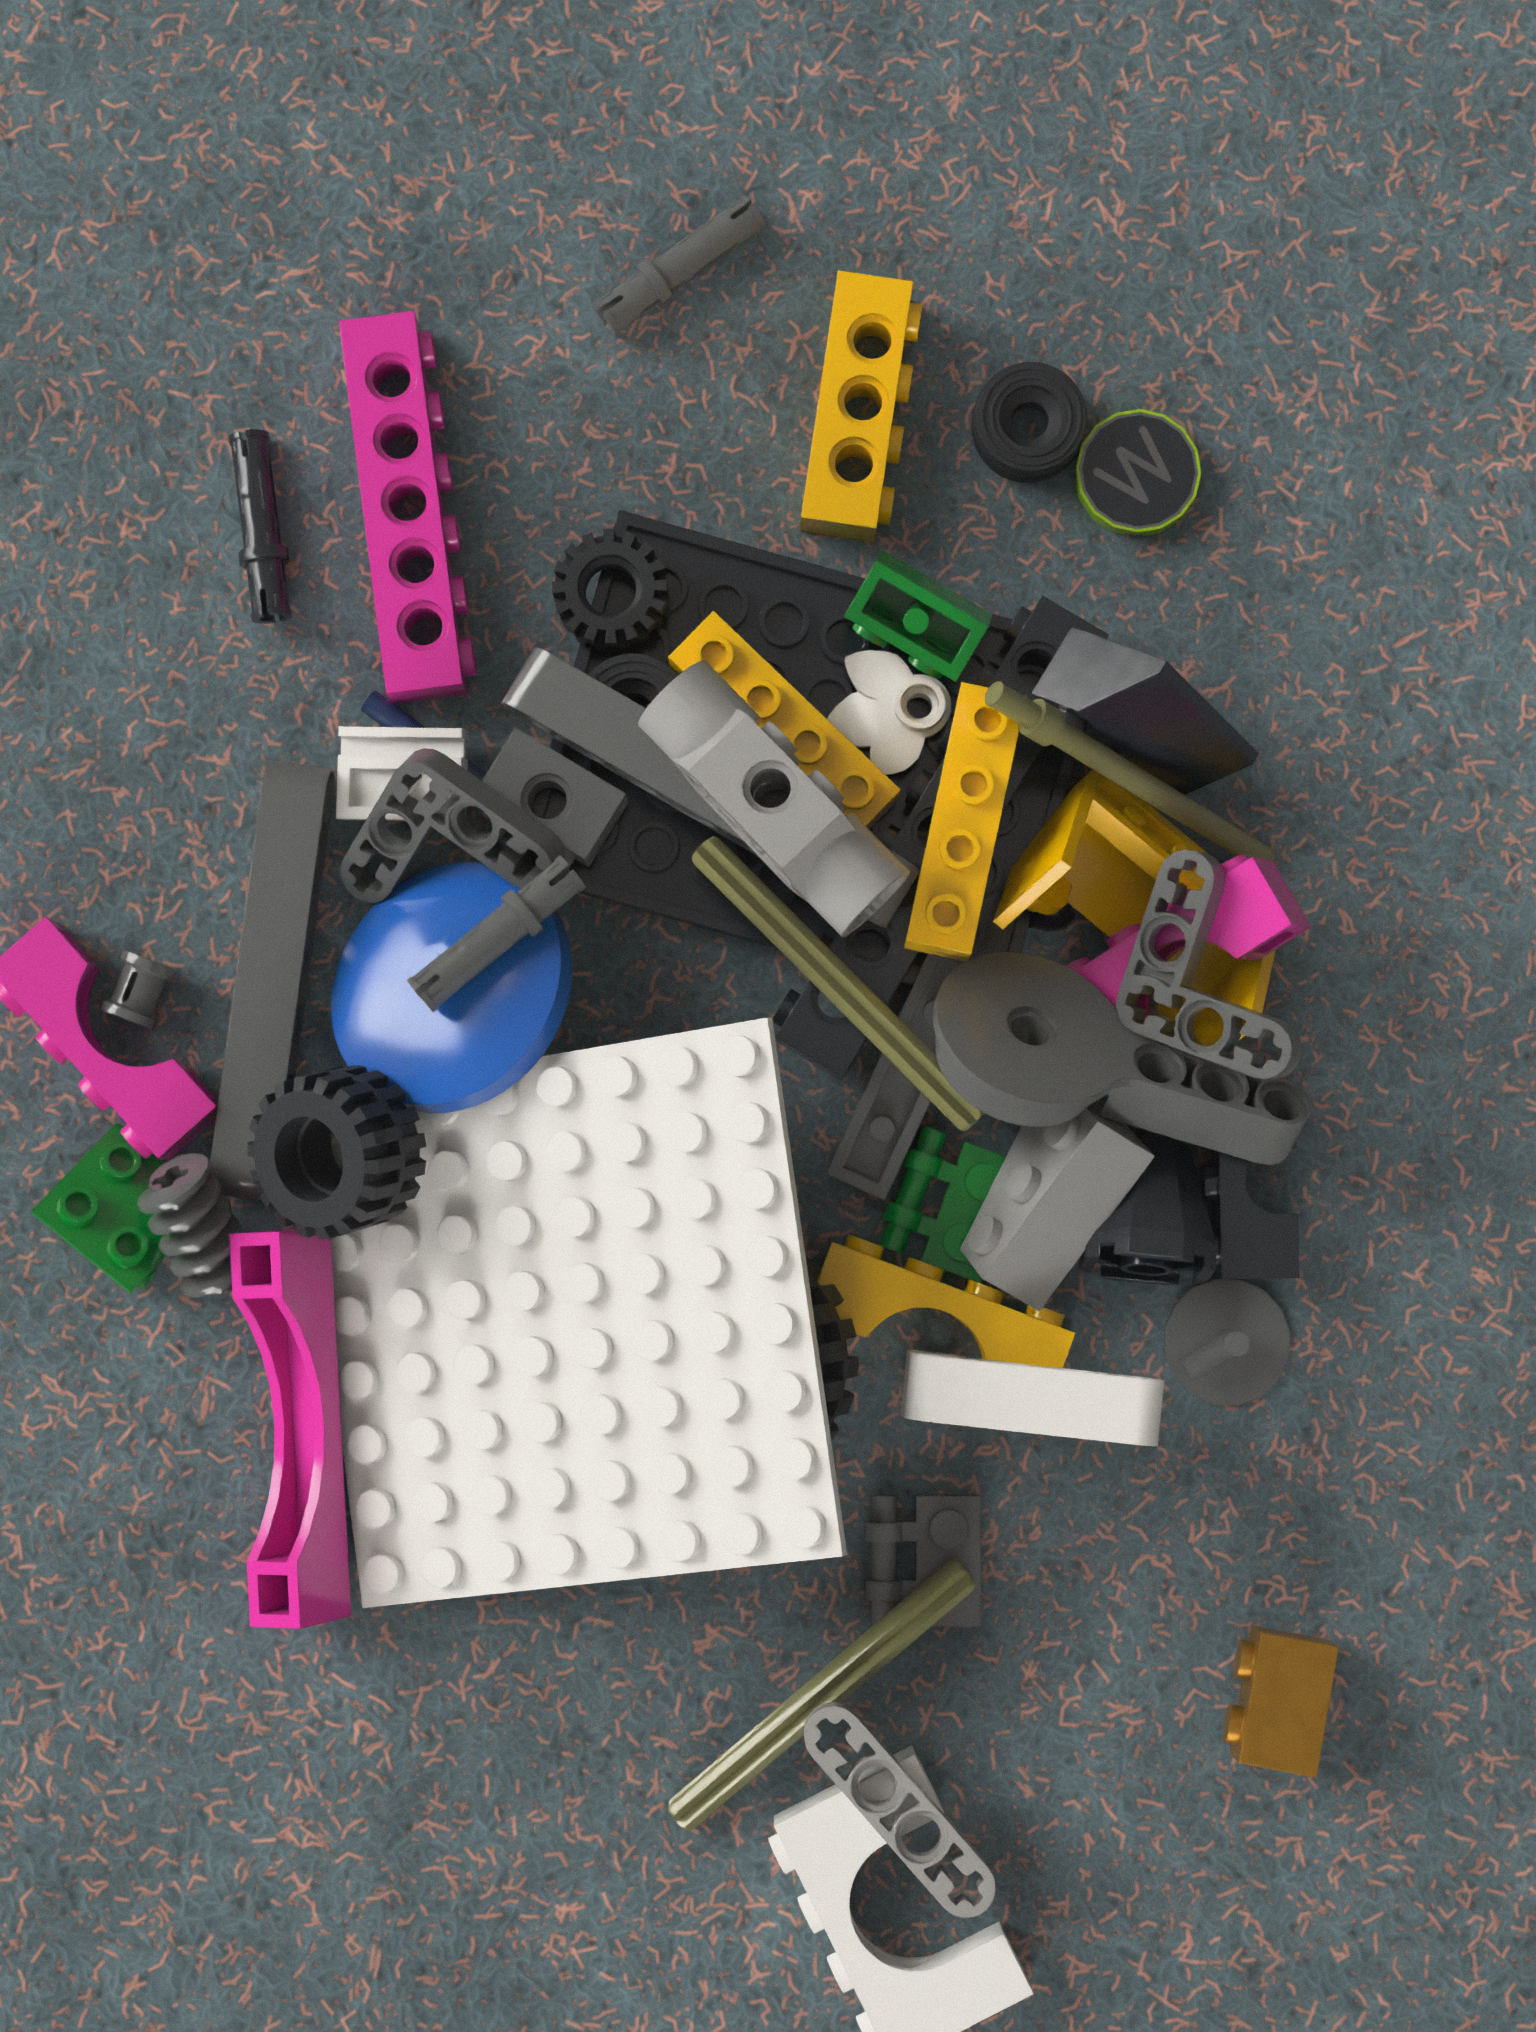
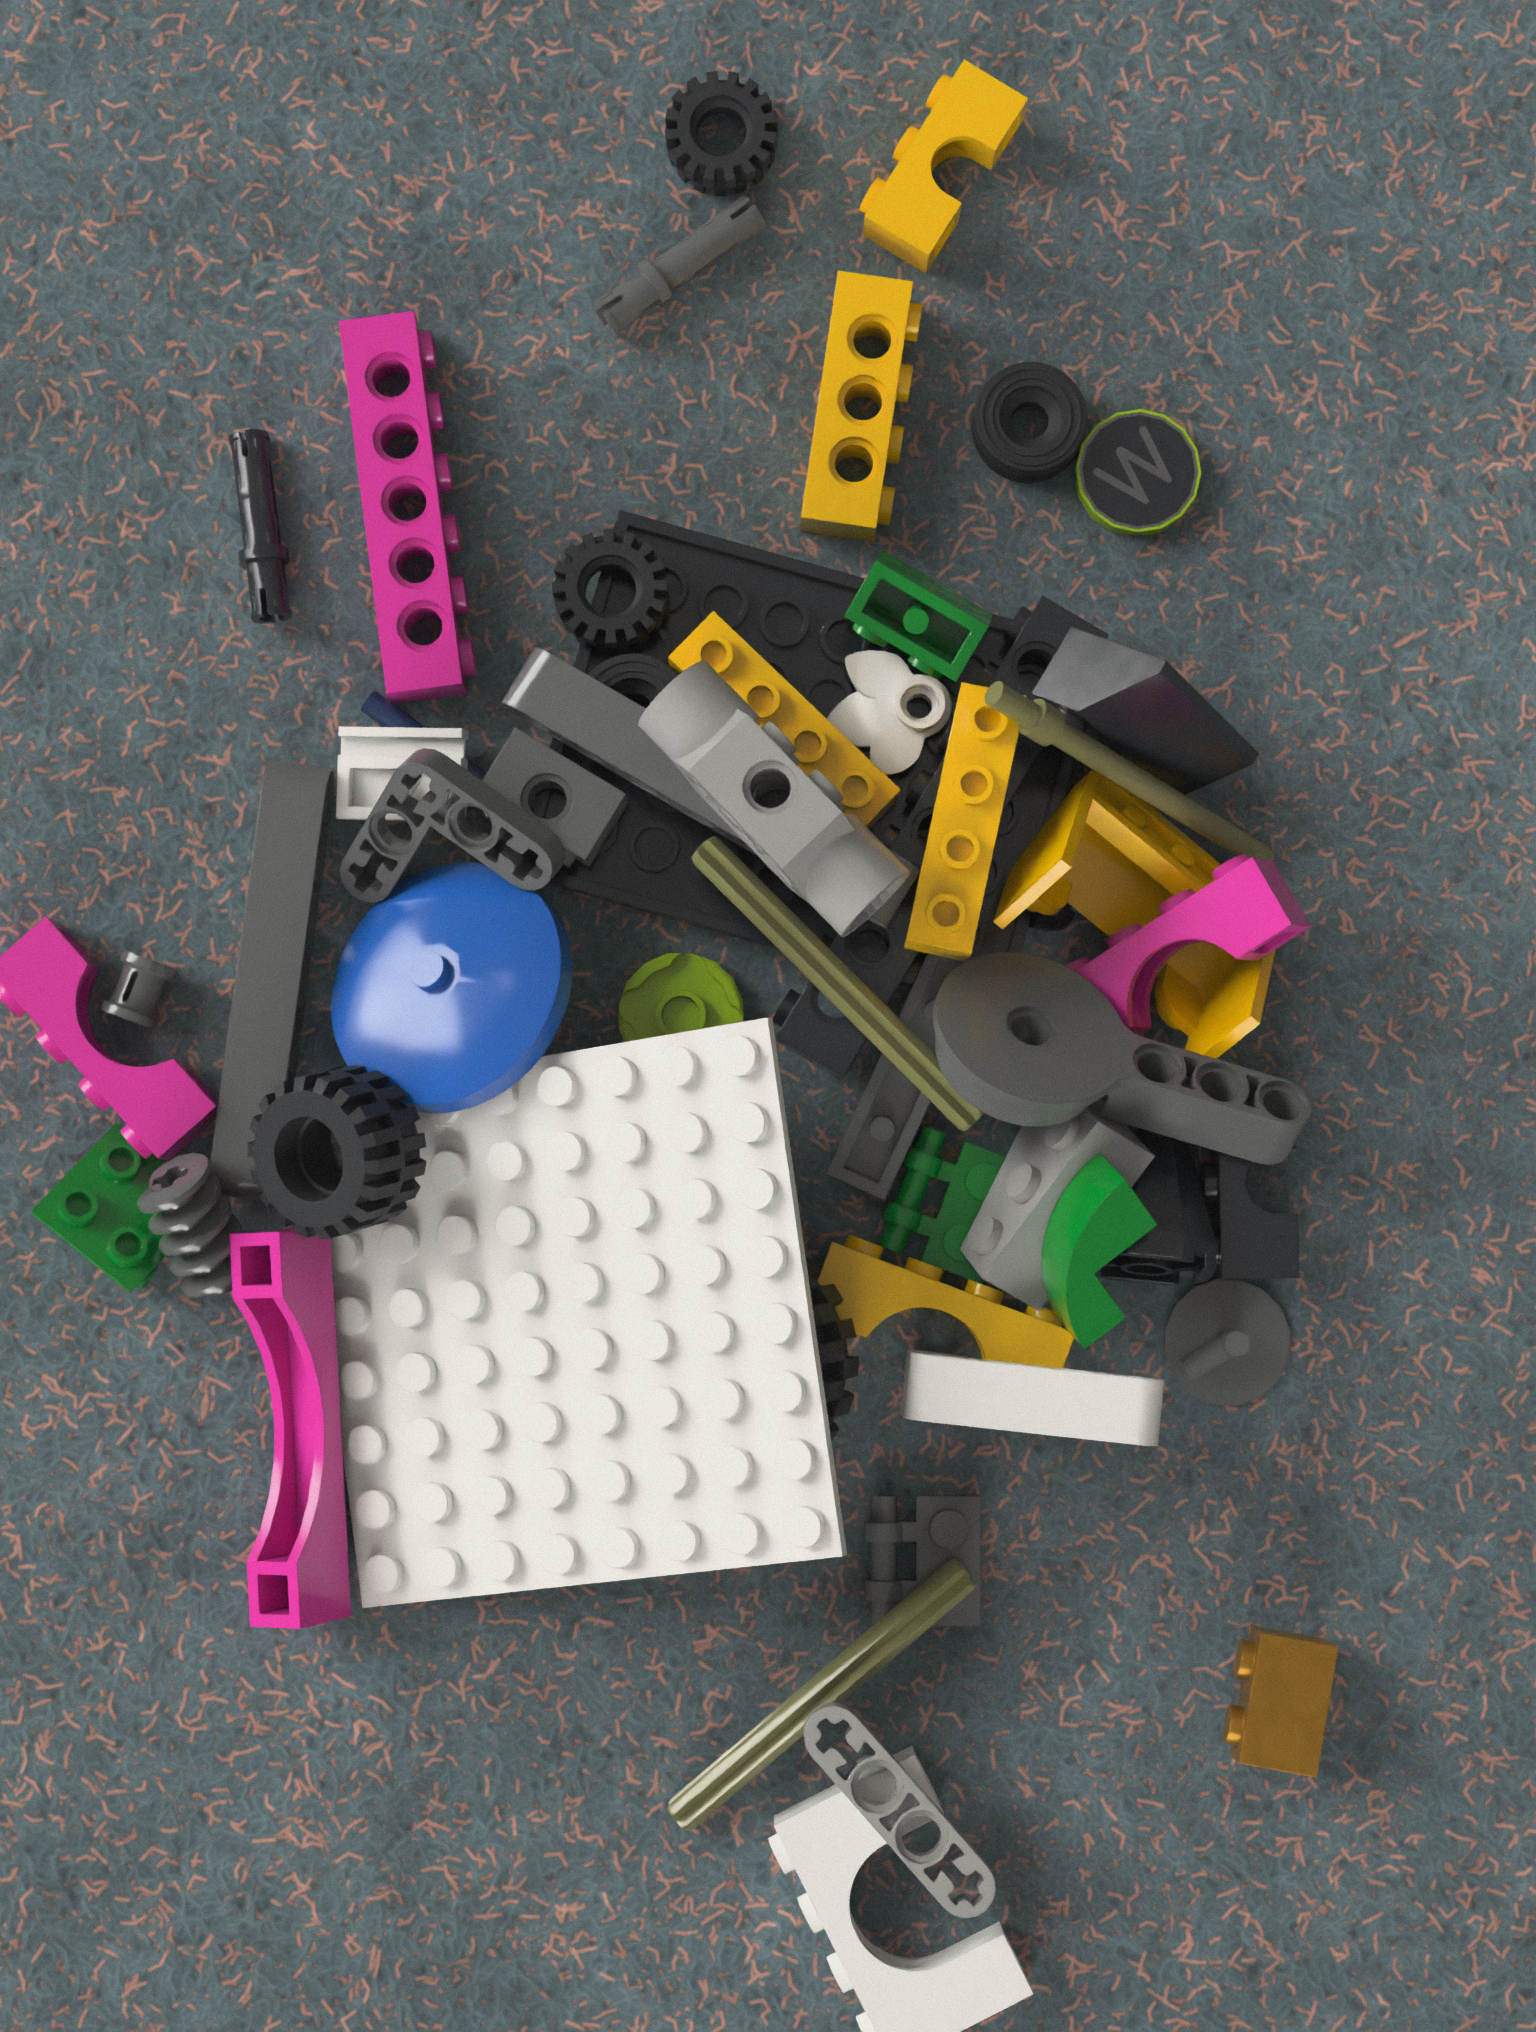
(496, 933): dark grey pin -> none
(684, 977): none -> lime tile
(729, 98): none -> black tyre
(969, 119): none -> yellow arch
(1087, 1230): none -> green brick
(1174, 978): dark grey beam -> none

